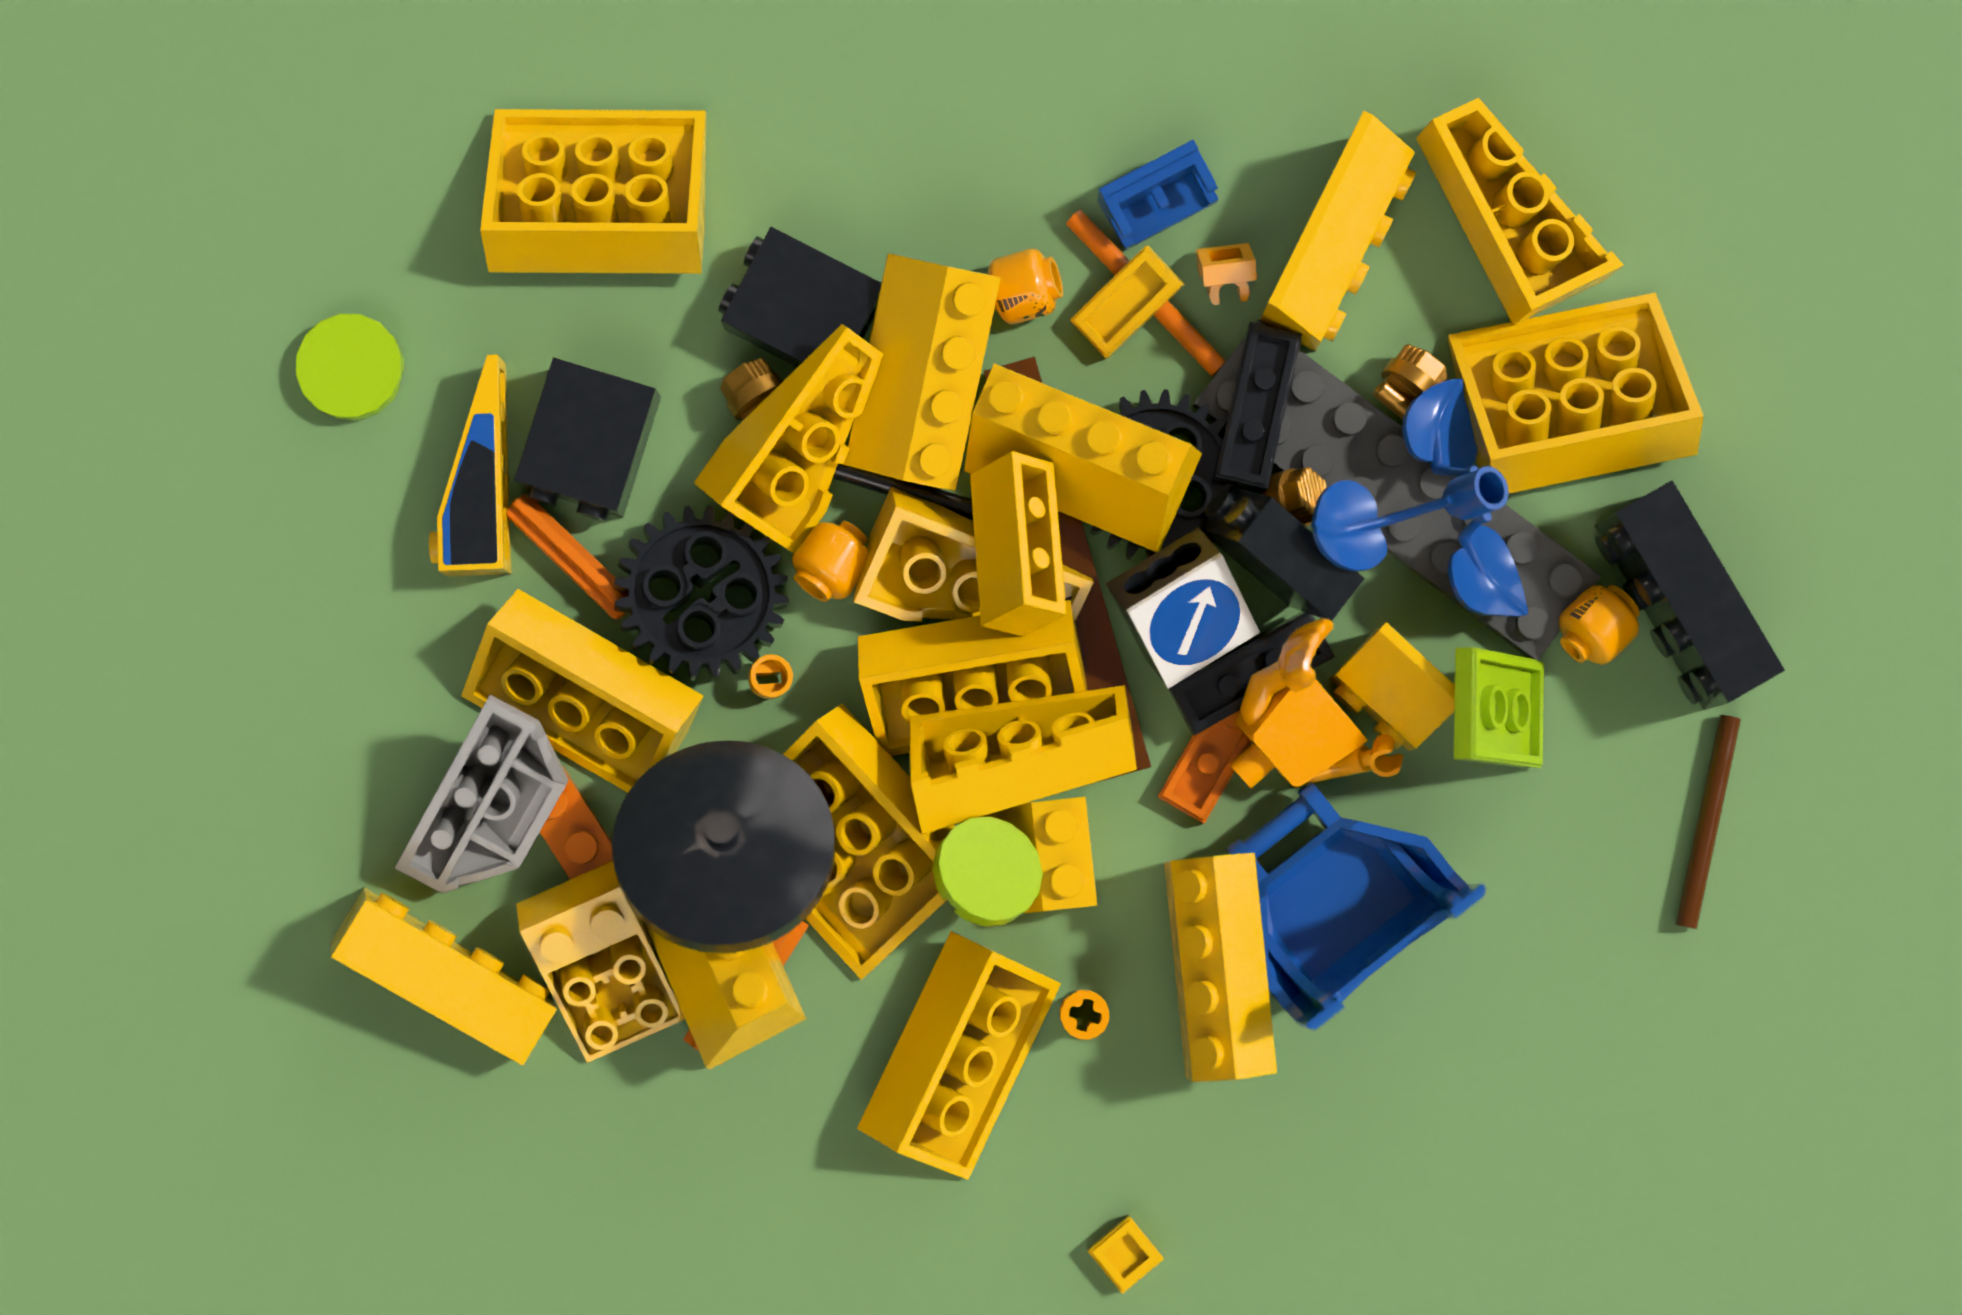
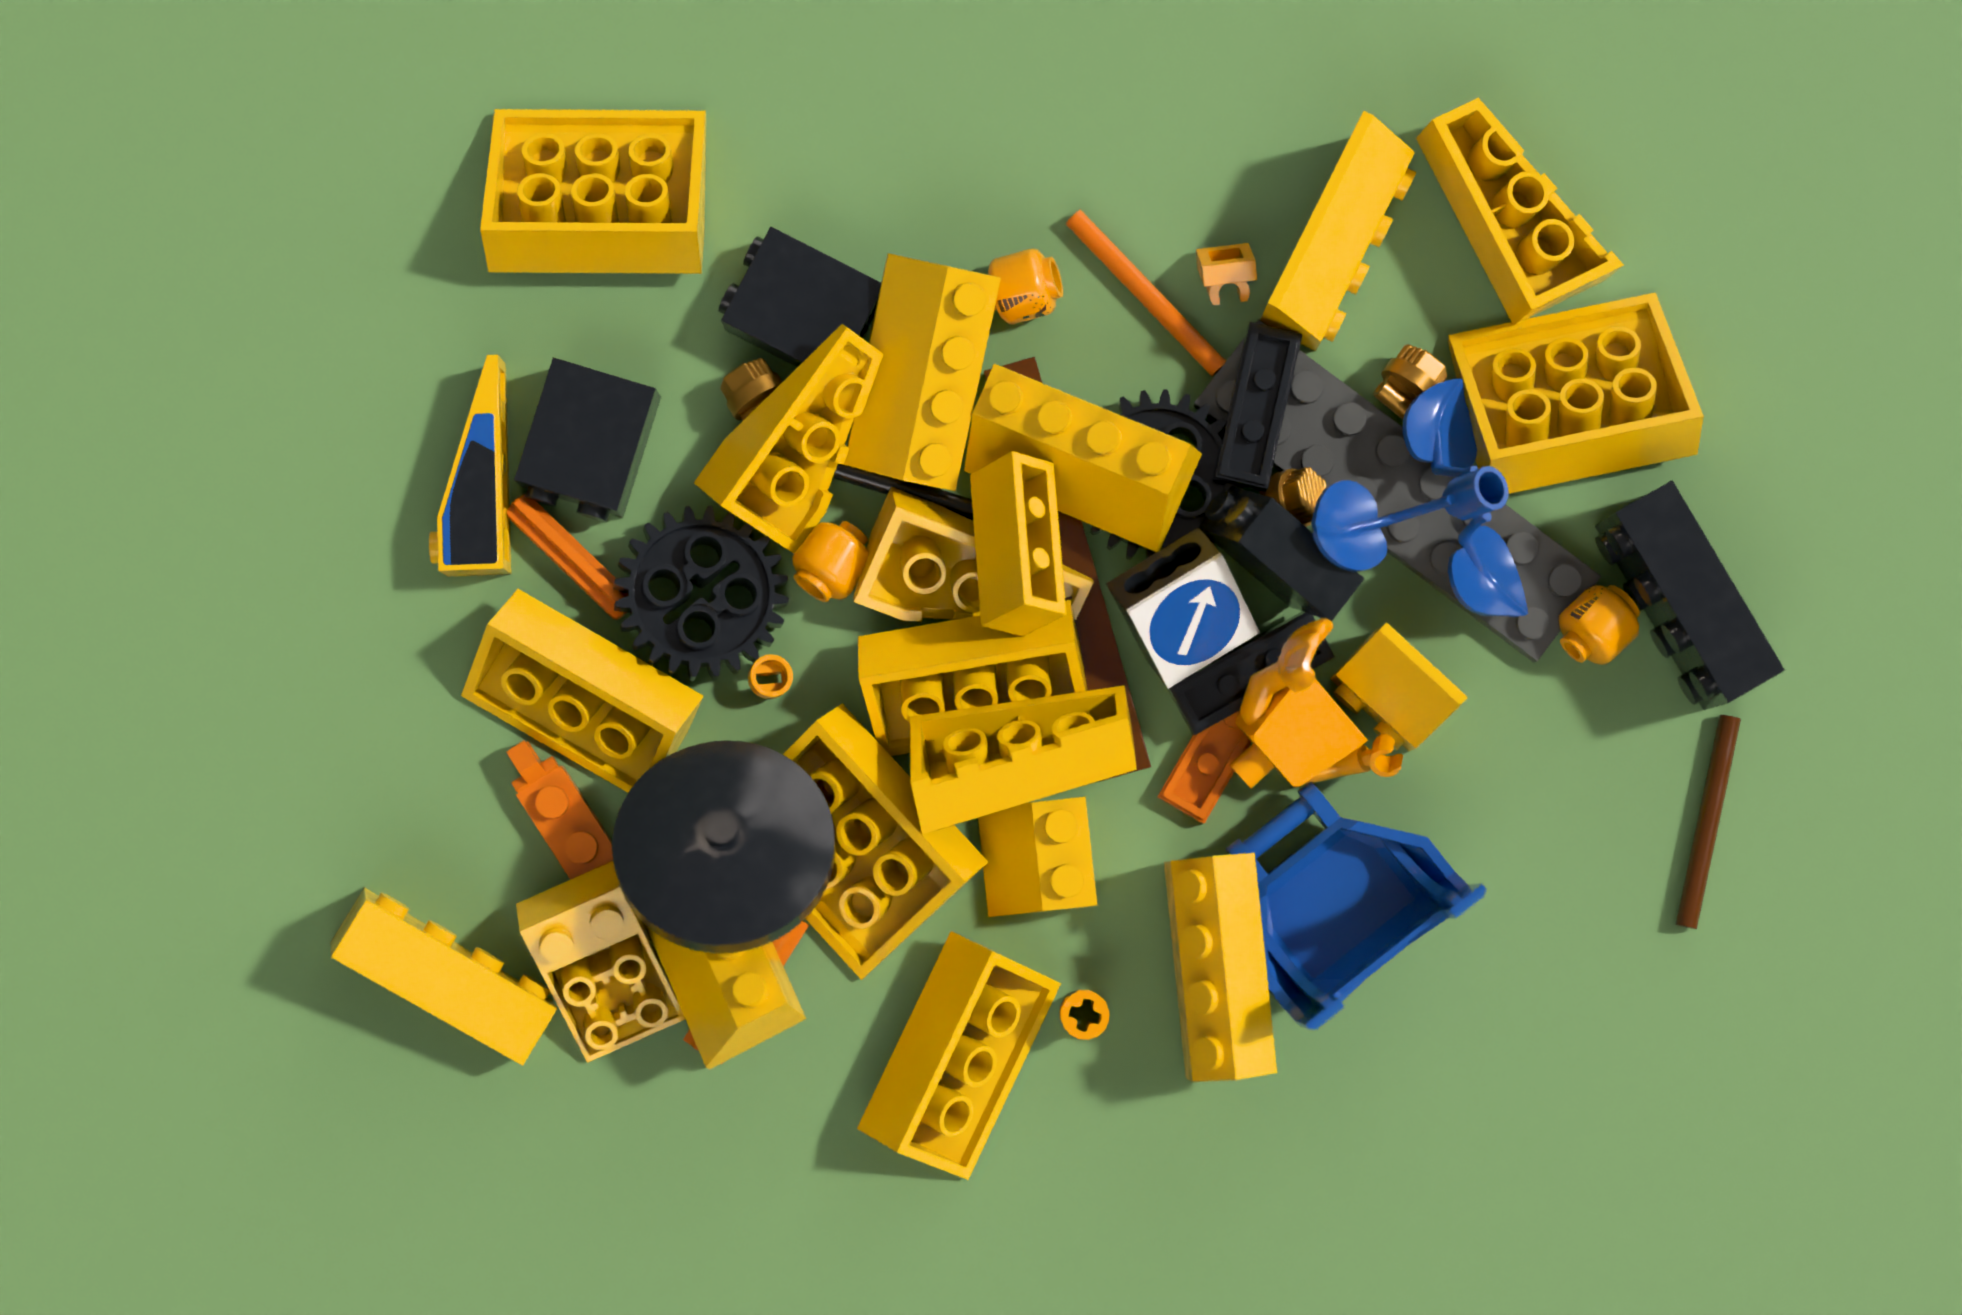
(349, 366): lime tile -> none
(487, 802): light grey wedge -> none
(987, 871): lime tile -> none
(1125, 1254): yellow tile -> none
(1127, 302): yellow tile -> none
(1158, 195): blue hinge -> none
(1498, 708): lime tile -> none

